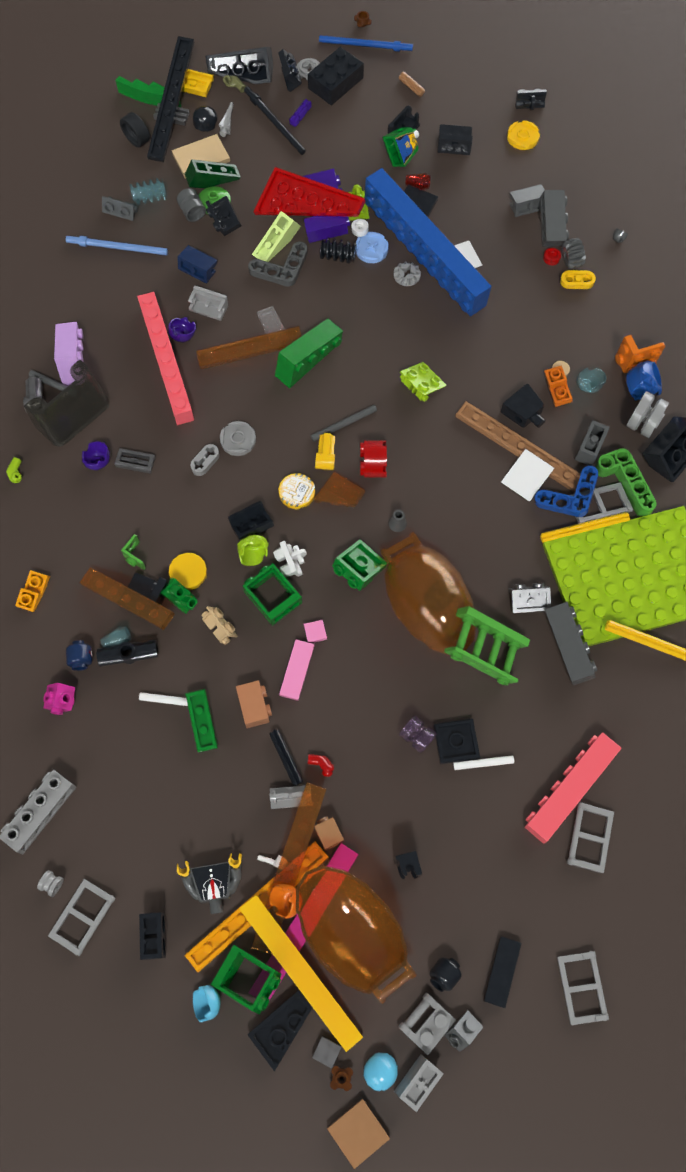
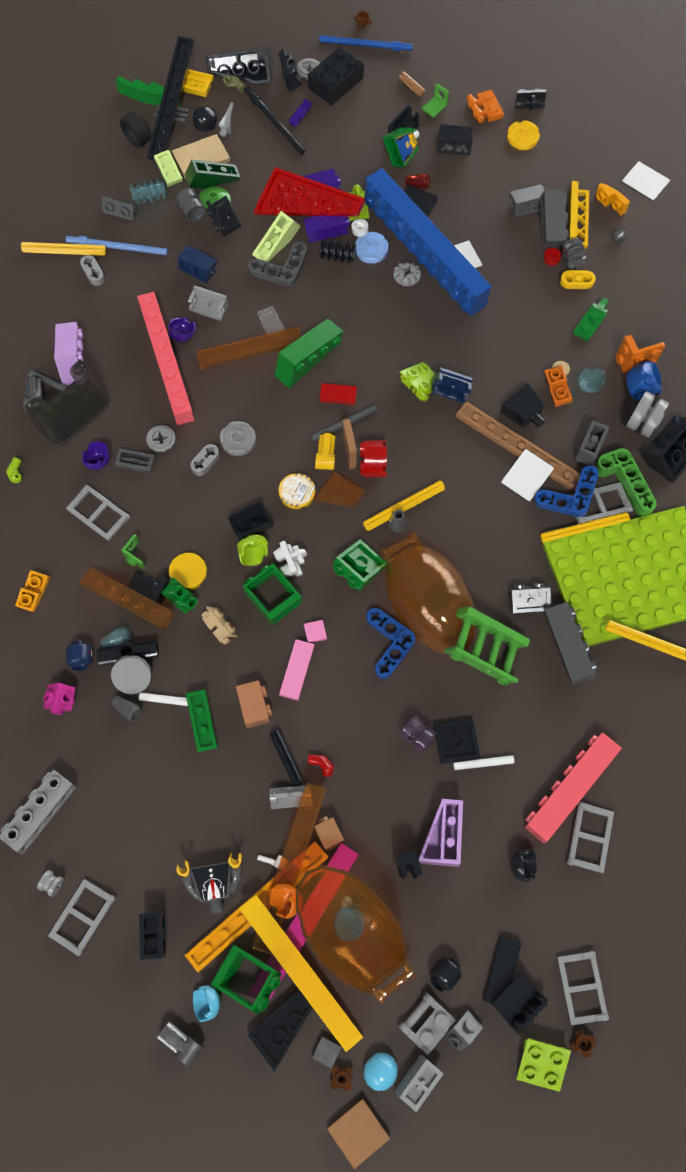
(61, 248): none -> yellow axle
(90, 271): none -> light grey beam
(106, 503): none -> light grey window
(127, 709): none -> dark grey cone
(131, 674): none -> light grey tile
(153, 437): none -> light grey gear
(168, 168): none -> yellowish green plate
(184, 1046): none -> flat silver piece
(338, 394): none -> red tile
(349, 443): none -> medium nougat tile
(349, 923): none -> clear light blue hair
(396, 637): none -> blue beam
(404, 505): none -> yellow axle
(437, 103): none -> bright green bracket
(445, 836): none -> lavender wedge
(451, 385): none -> dark blue hinge
(490, 107): none -> orange plate
(519, 1003): none -> black hinge
(524, 865): none -> black hair
(543, 1064): none -> lime hinge
(574, 217): none -> yellow fence
(589, 1041): none -> reddish brown plate
(591, 320): none -> green hinge
(609, 195): none -> light orange slope
(646, 180): none -> white sticker

